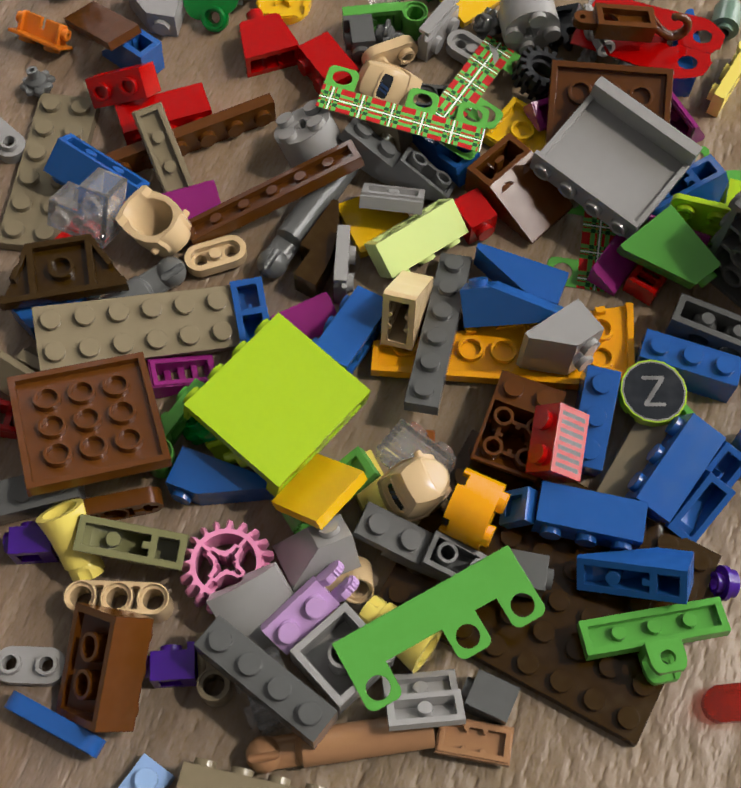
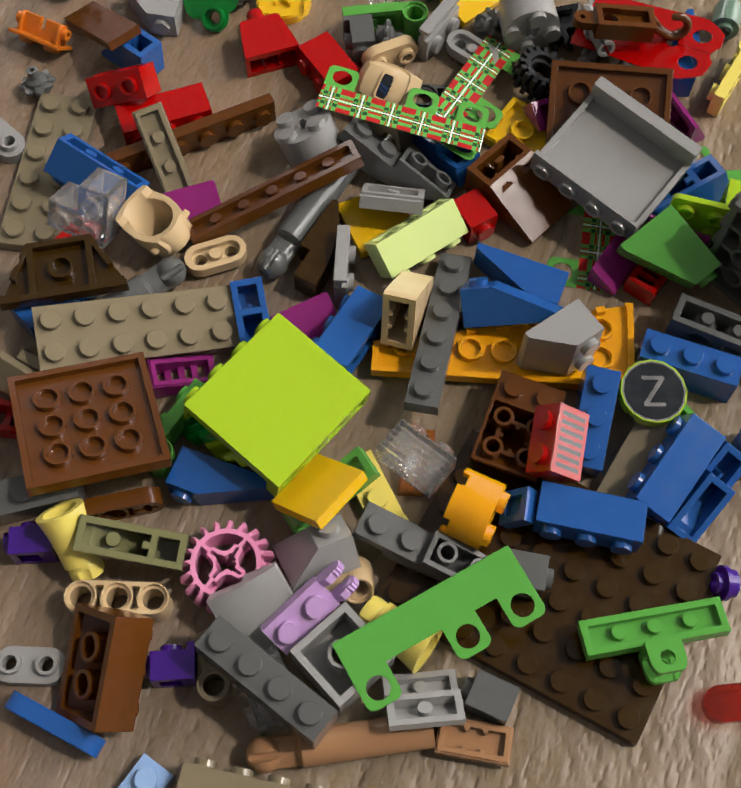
(415, 487): tan helmet -> none
(638, 573): blue slope -> none

